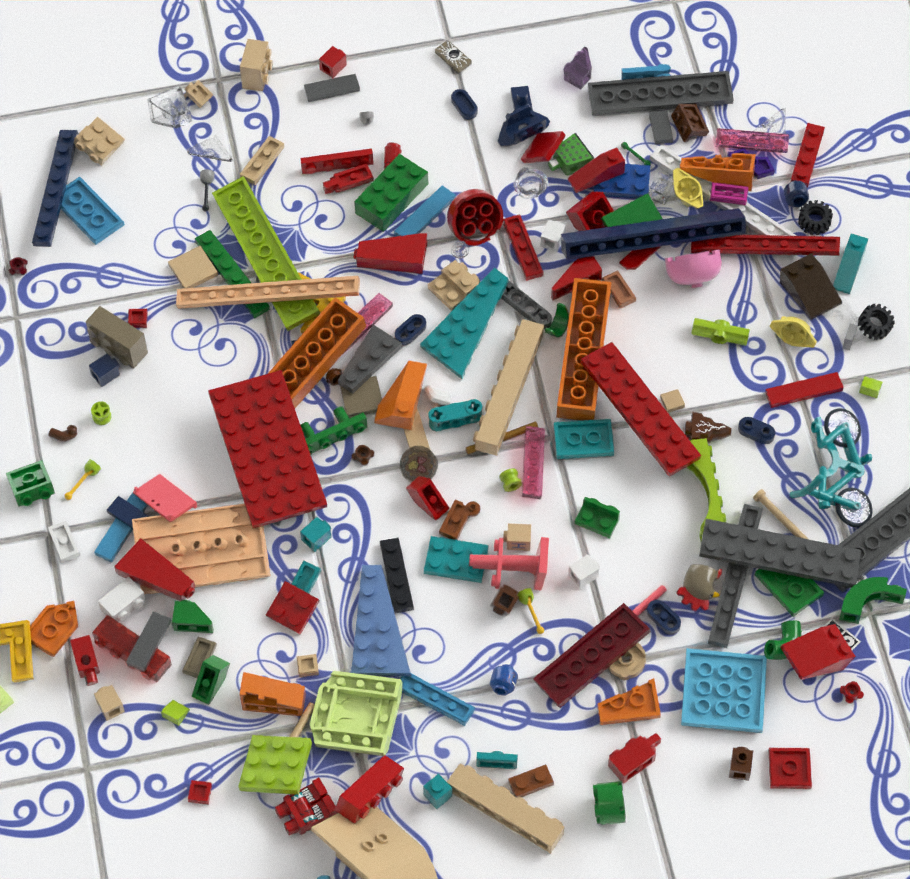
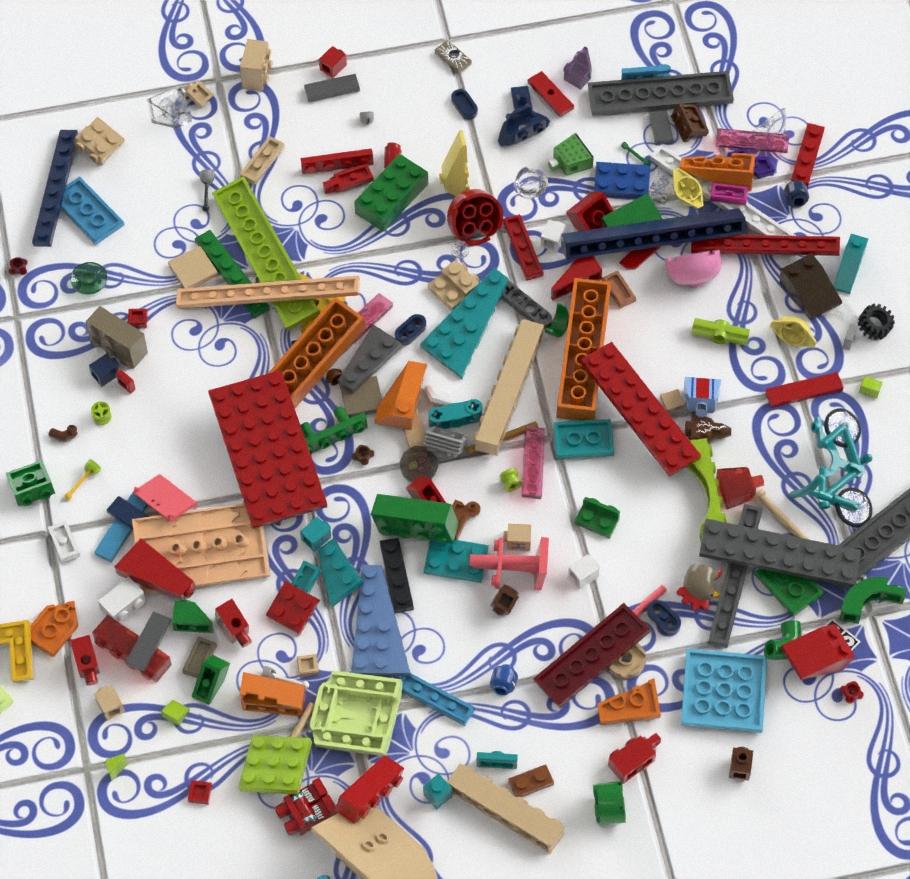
(86, 272): none -> clear green dish
(116, 765): none -> lime slope
(125, 381): none -> red tile
(210, 148): clear tile -> none
(233, 623): none -> red torso
(271, 673): none -> hinge
(338, 572): none -> teal wing
(393, 253): red slope -> none
(414, 518): none -> green brick
(426, 212): dark azure tile -> none
(445, 440): none -> light grey brick
(454, 167): none -> light yellow wedge
(526, 597): hinge -> none
(543, 147): red tile -> none
(550, 94): none -> red tile
(600, 169): red slope -> none
(701, 395): none -> light blue torso
(737, 485): none -> clear red torso
(756, 430): dark blue plate -> none
(790, 768): red tile -> none
(818, 209): black tyre -> none

